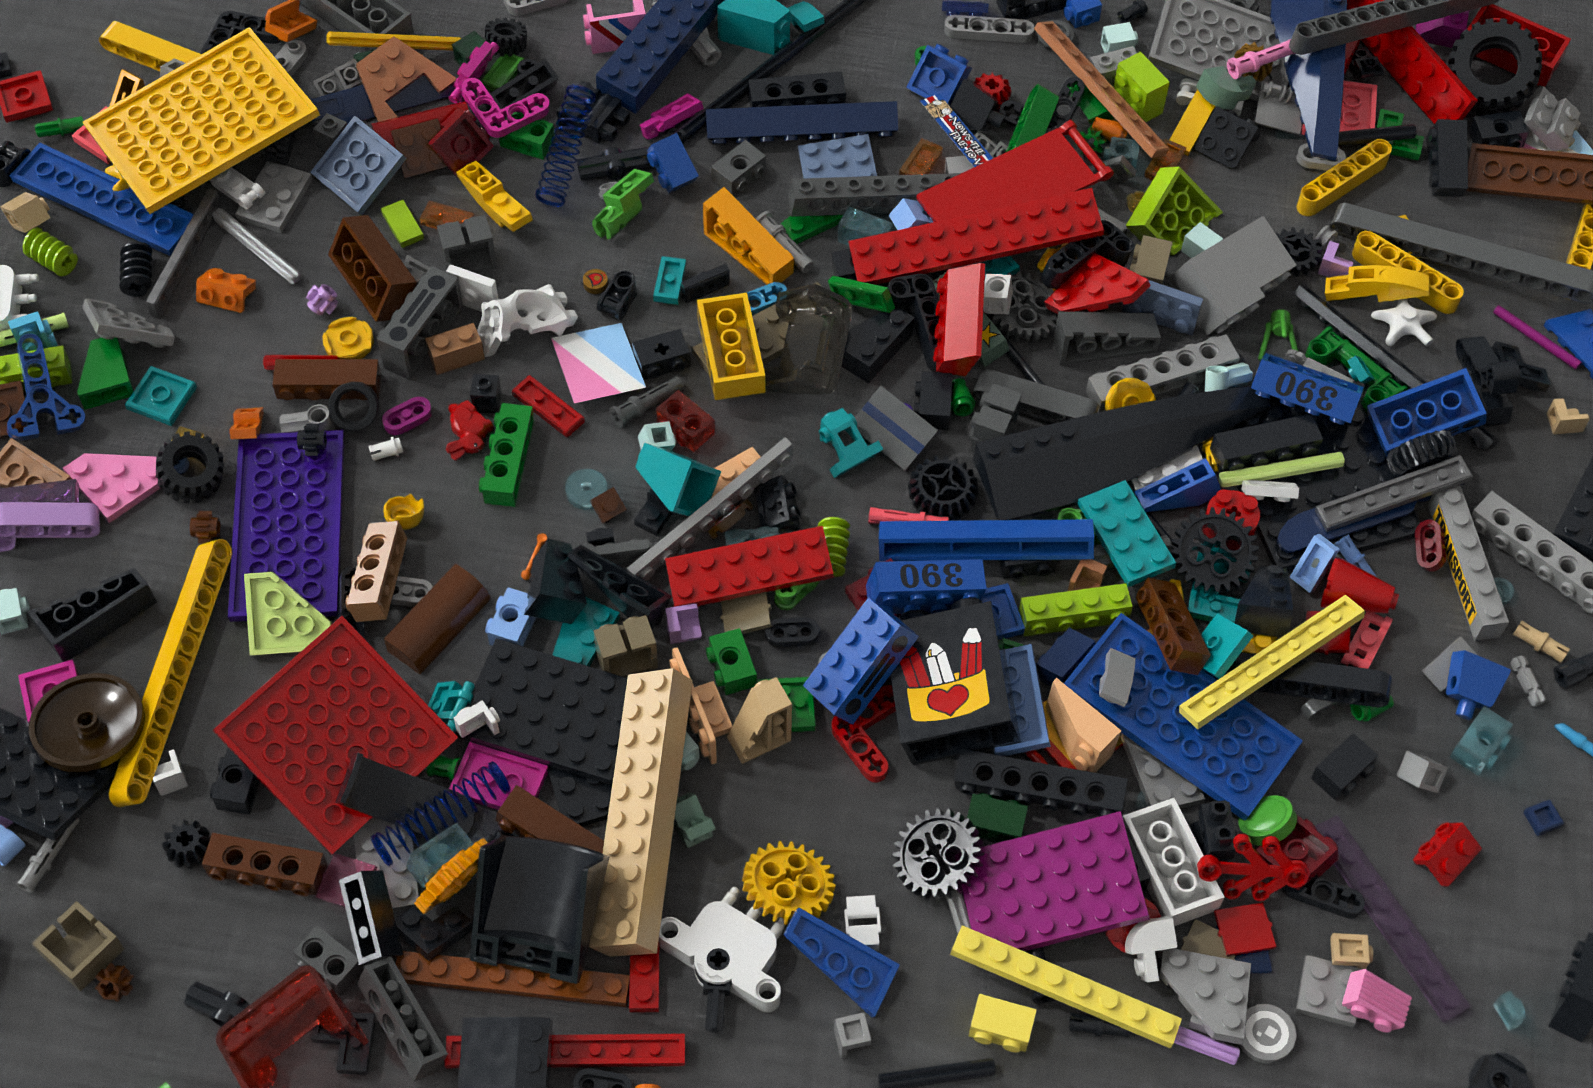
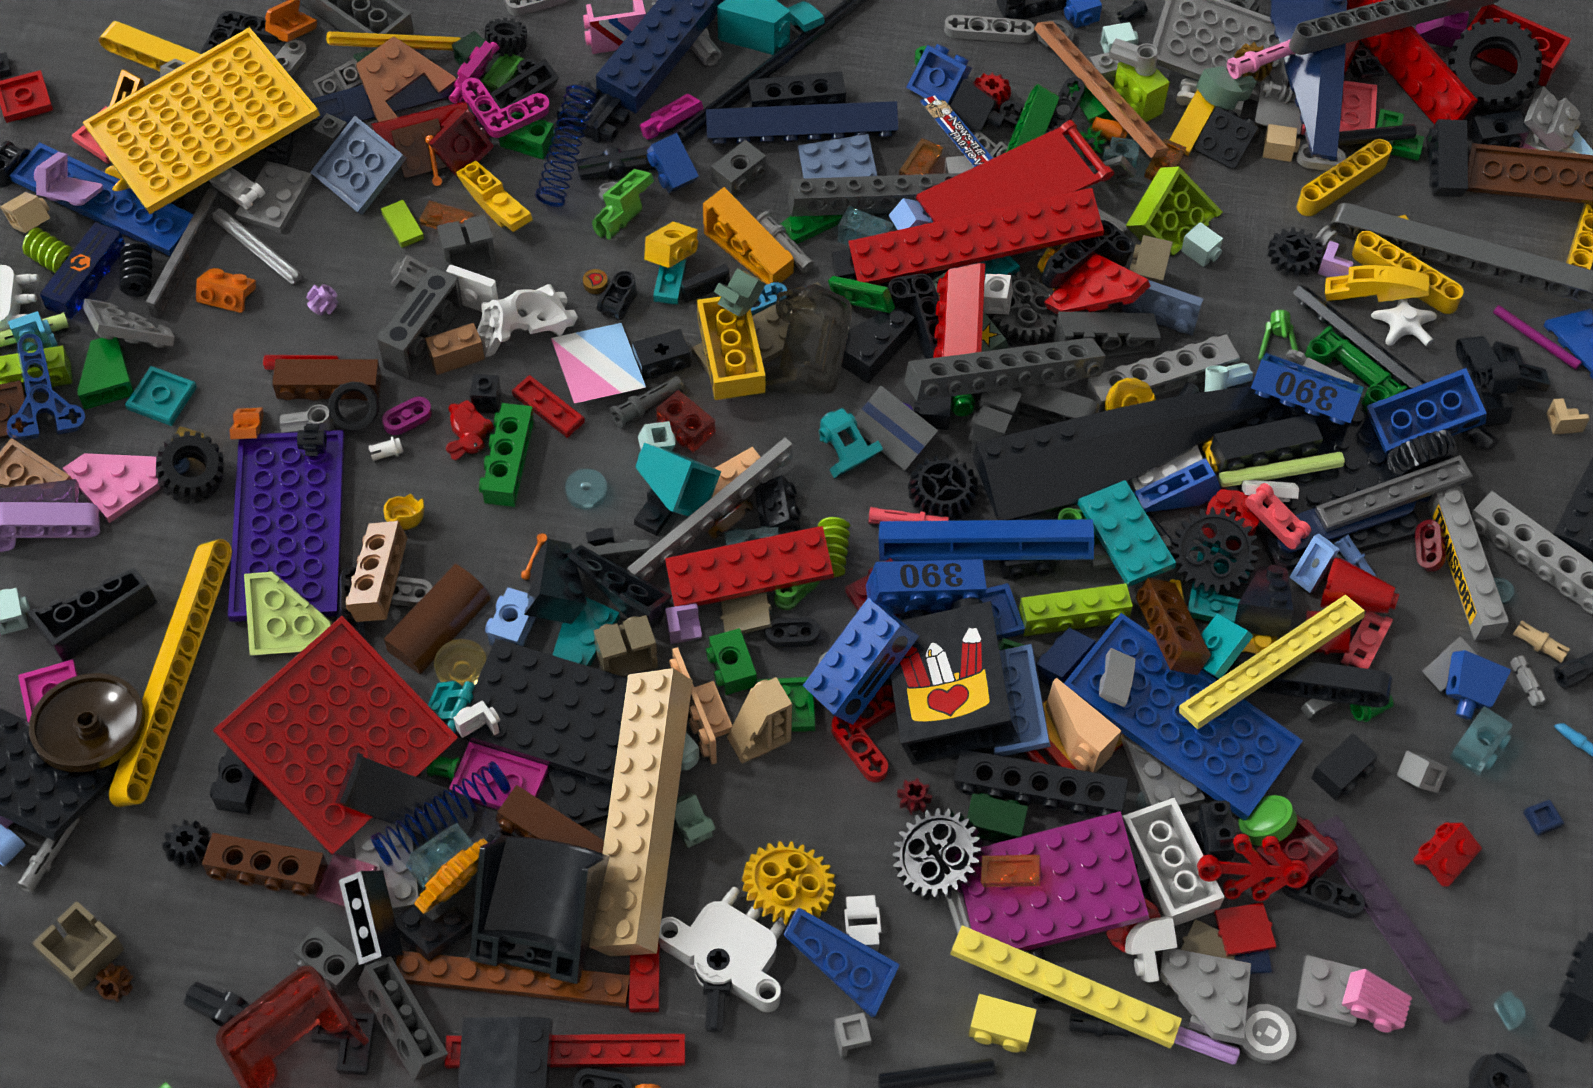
(55, 185): none -> lavender bracket
(62, 127): green axle -> none
(82, 270): none -> clear blue brick
(170, 775): white panel -> none
(205, 527): reddish brown gear -> none
(348, 338): yellow tile -> none
(371, 267): reddish brown brick -> none
(436, 180): none -> orange hinge
(459, 661): none -> clear yellow piece
(608, 505): reddish brown plate -> none
(671, 244): none -> yellow brick
(740, 293): none -> sand green brick
(915, 789): none -> dark red gear
(973, 8): clear blue plate -> none
(1004, 369): none -> dark grey brick
(1011, 870): none -> clear orange plate
(1087, 575): nougat panel -> none
(1133, 200): clear yellow plate -> none
(1141, 57): none -> light grey piece
(1235, 275): light grey piece -> none
(1277, 516): none -> coral plate
(1280, 142): none -> tan brick
(1351, 950): tan bracket -> none
(1359, 370): teal plate -> none

